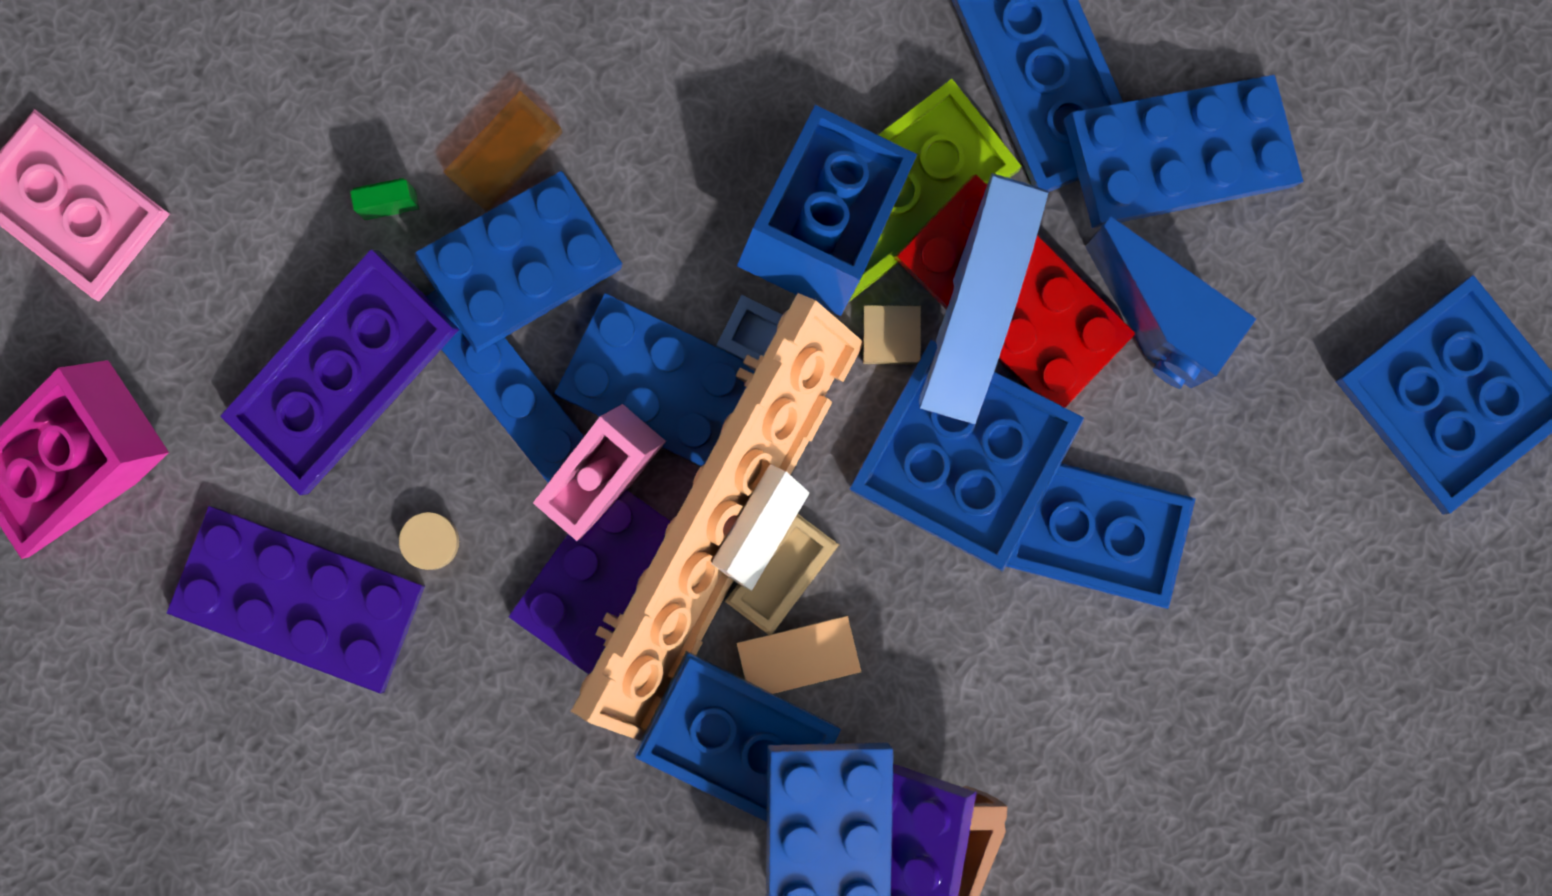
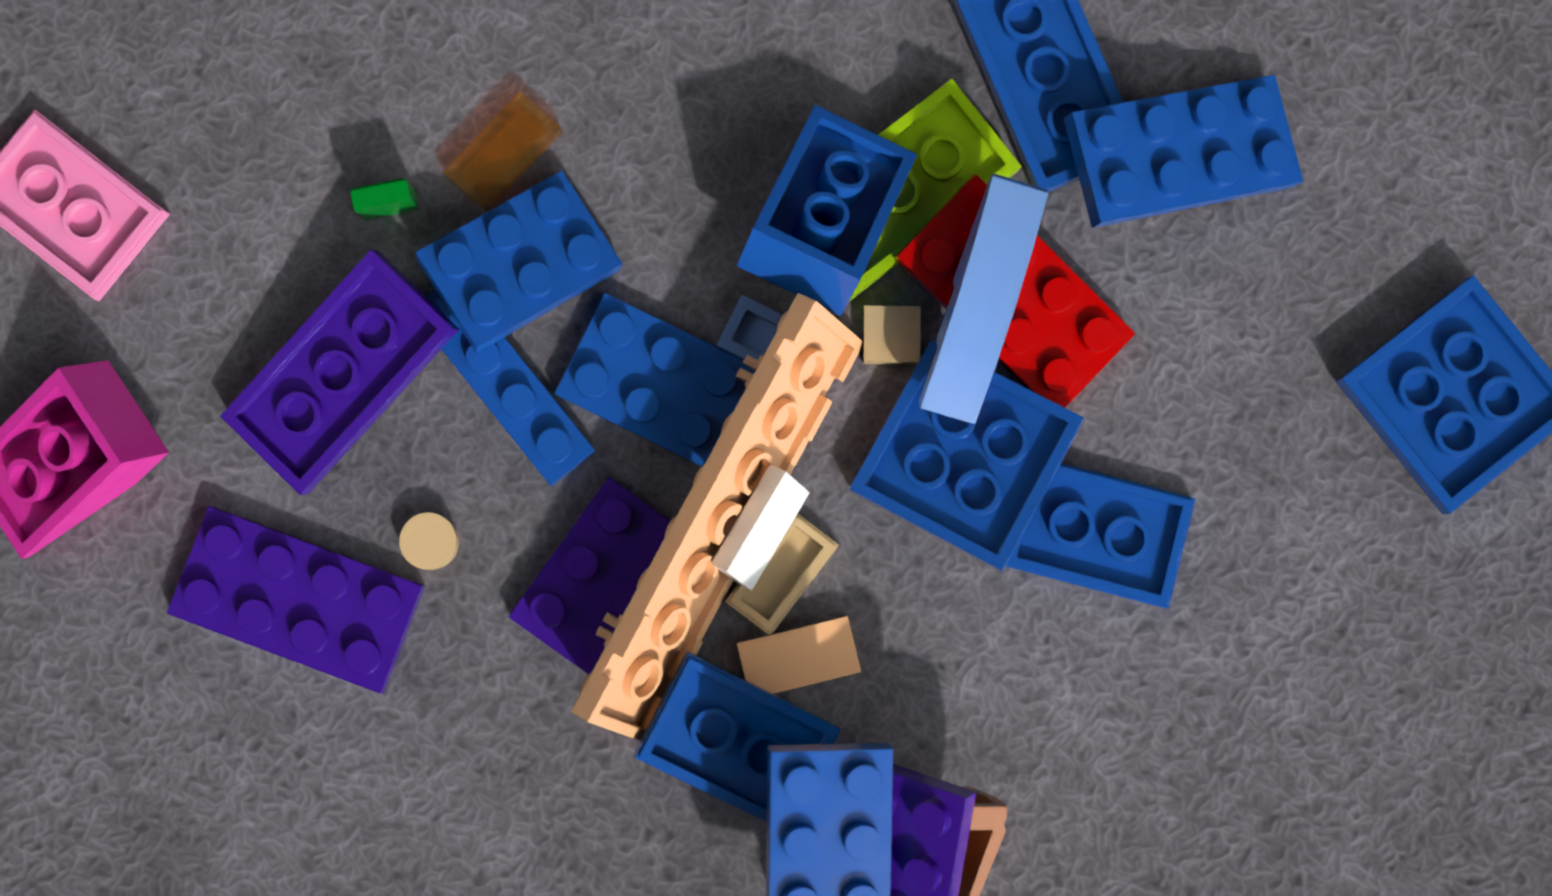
(599, 471): bright pink slope -> none
(1174, 313): blue slope -> none

